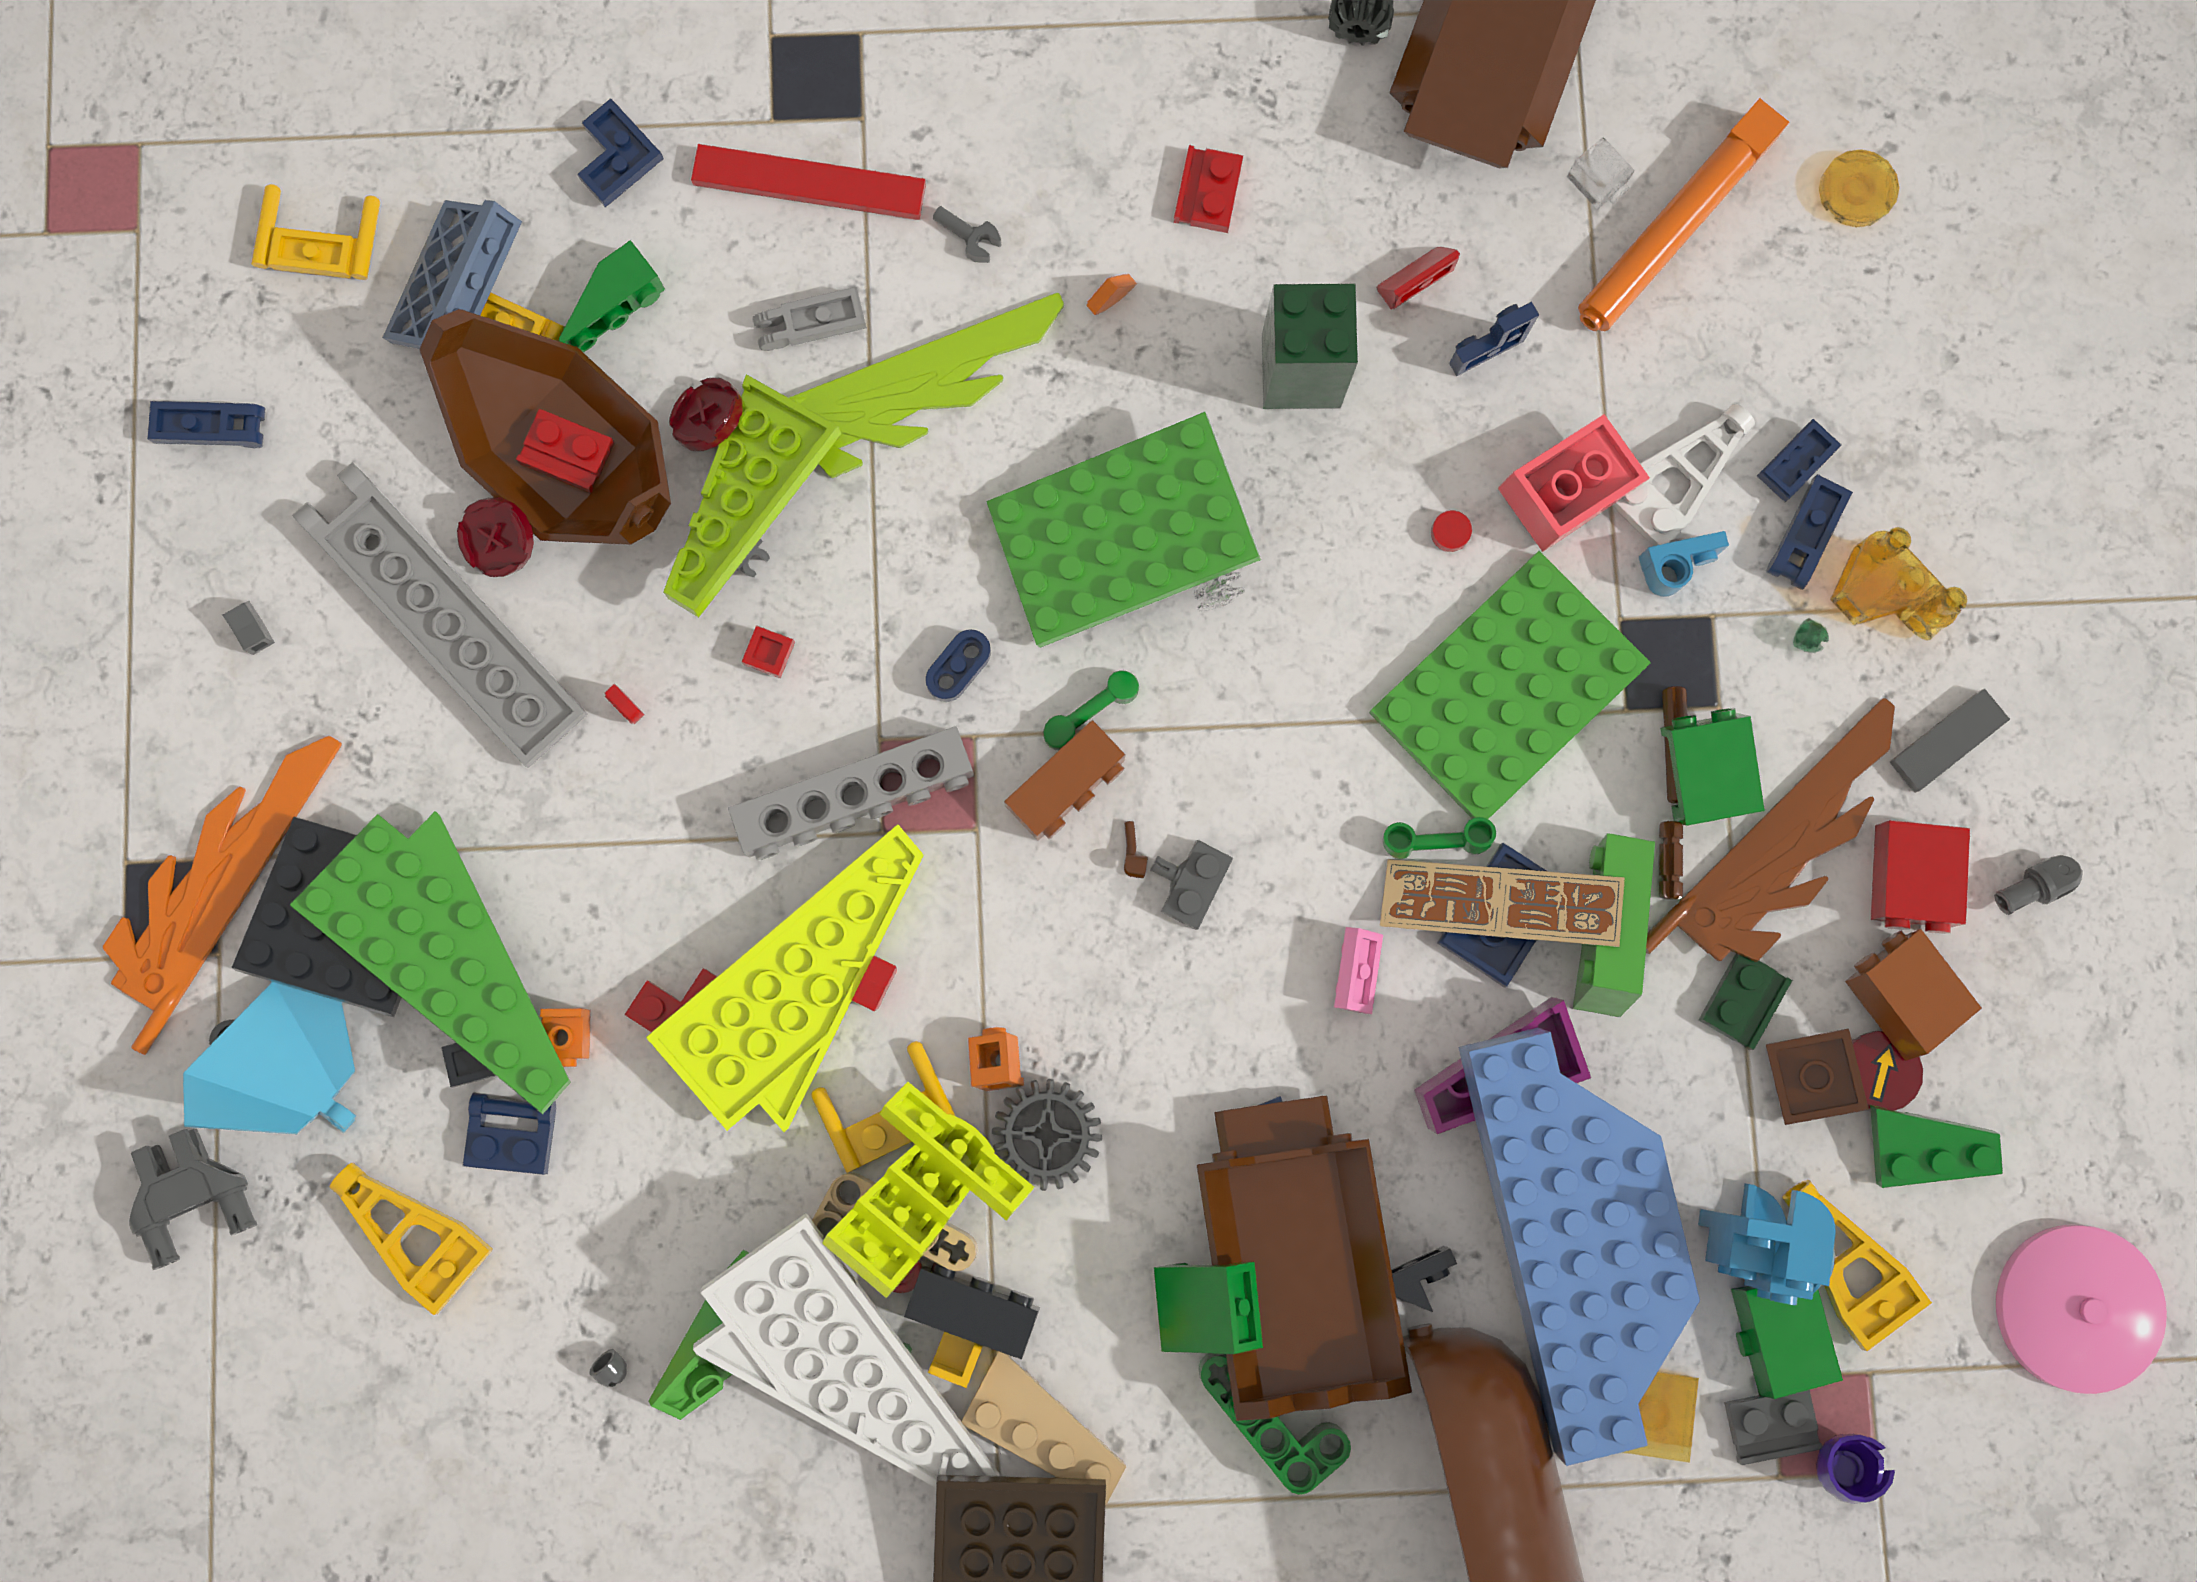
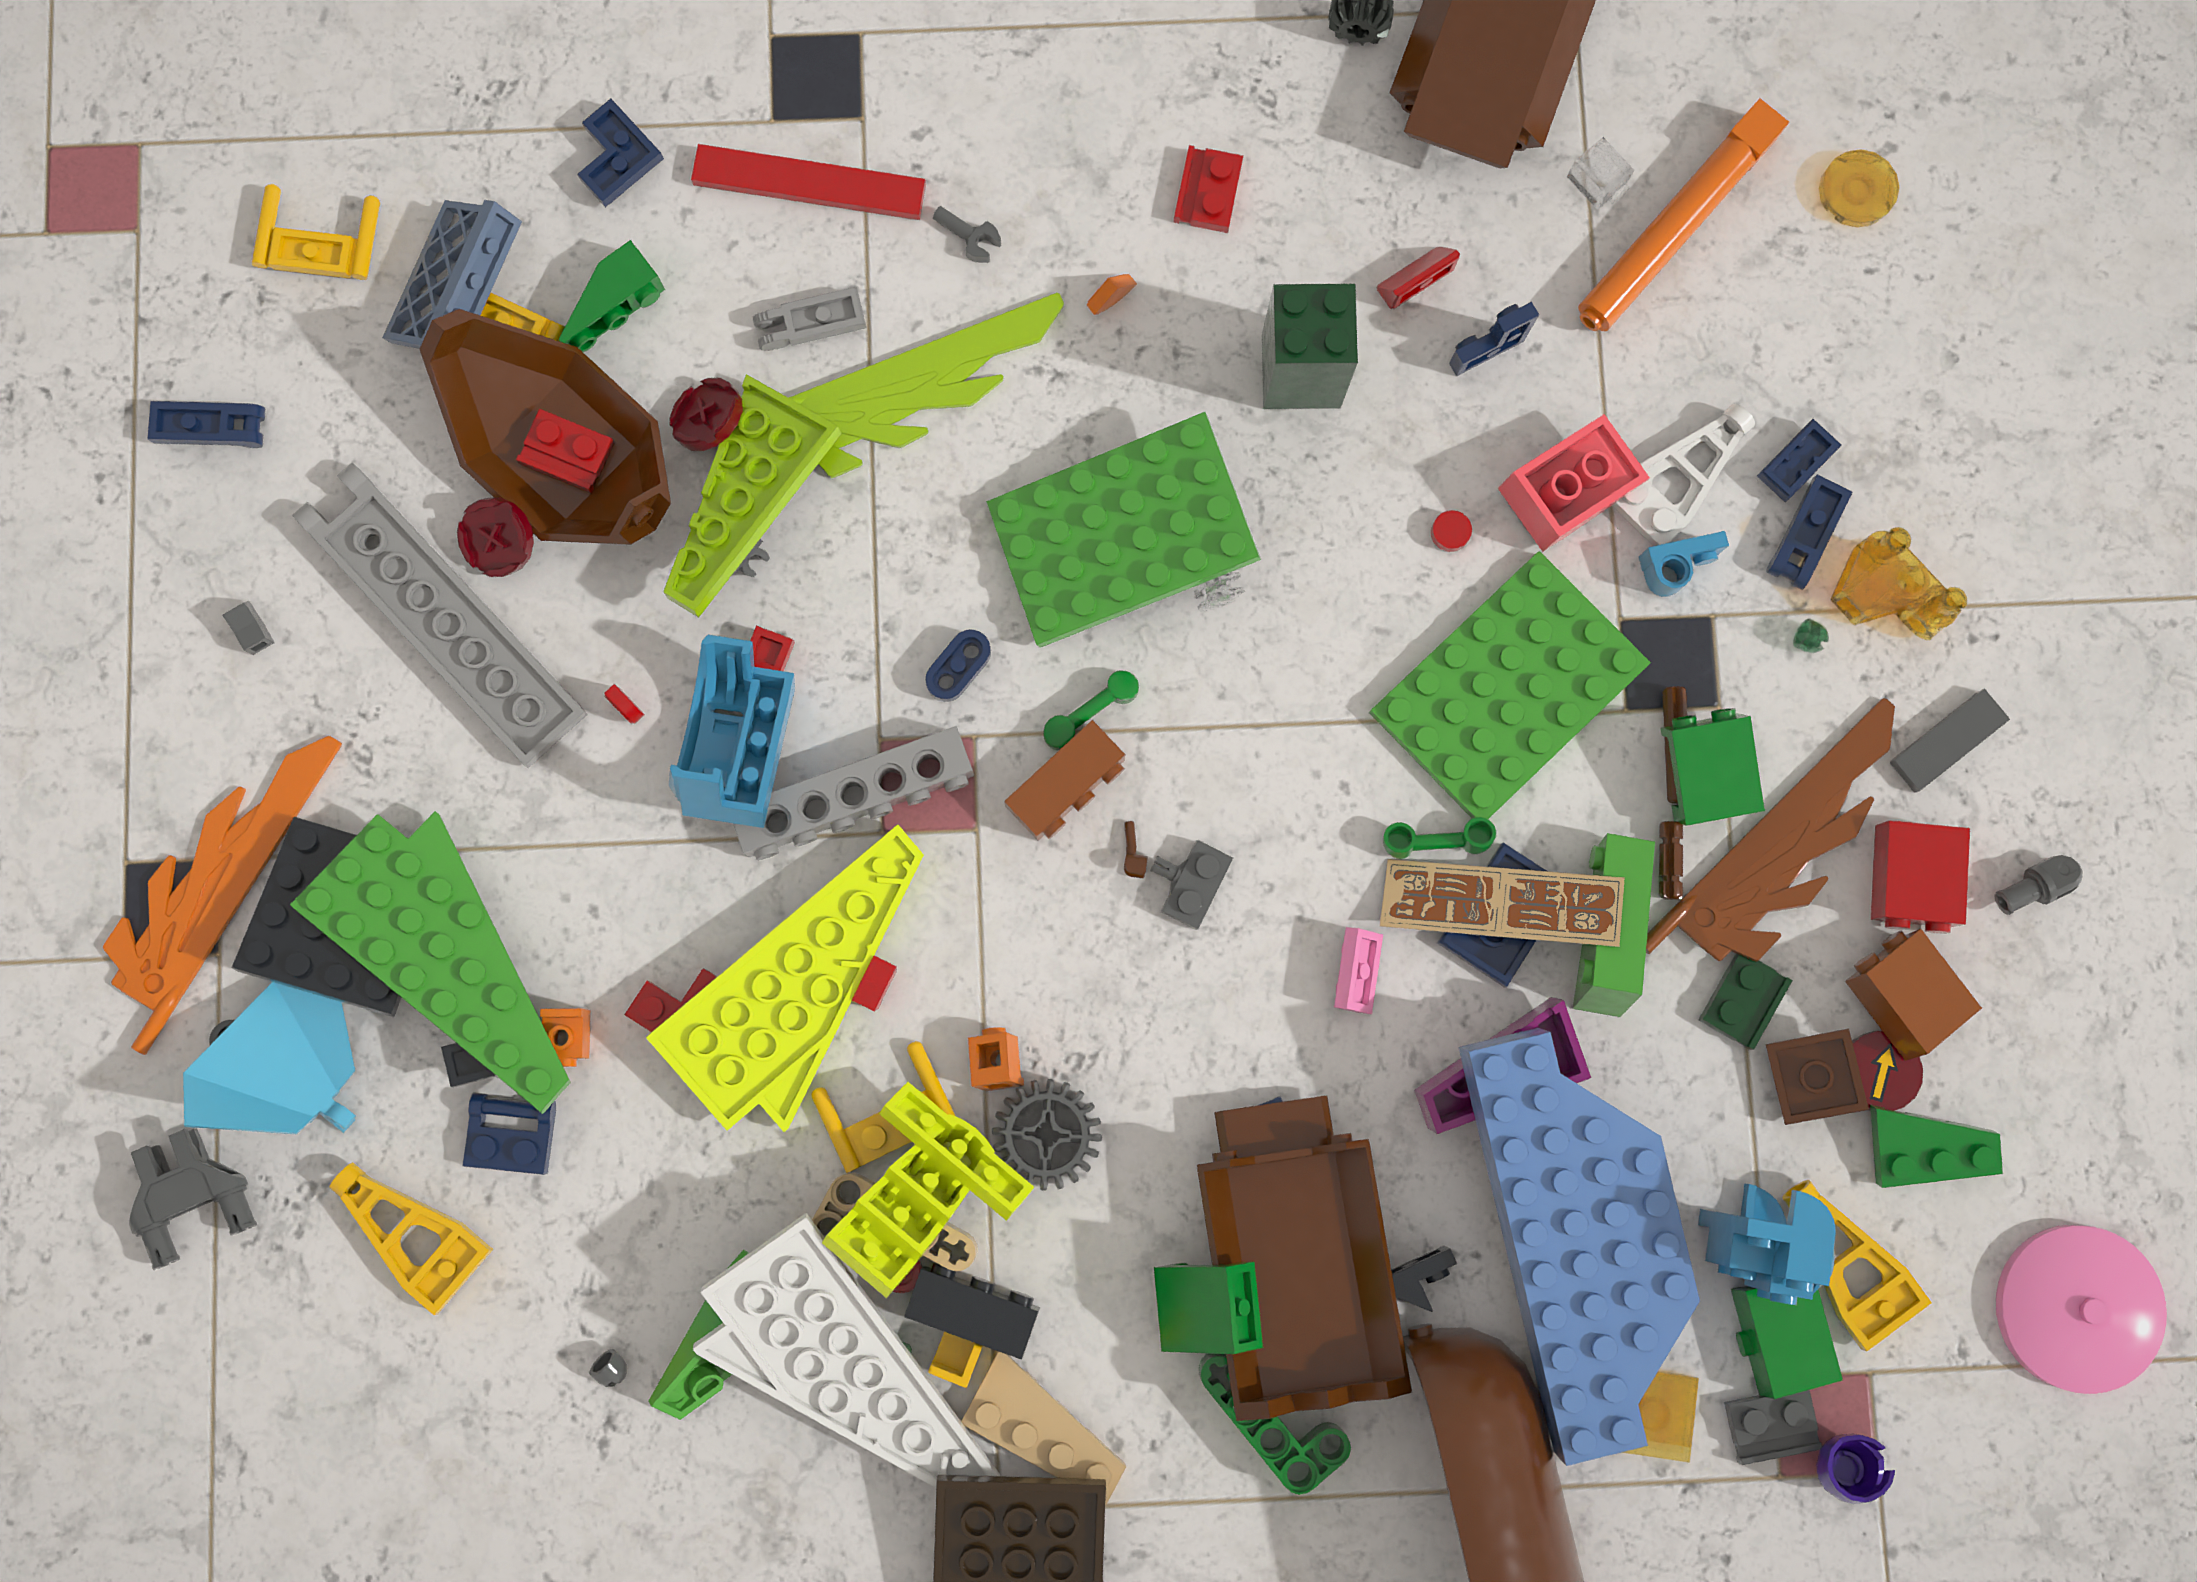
(729, 759): none -> dark azure piece

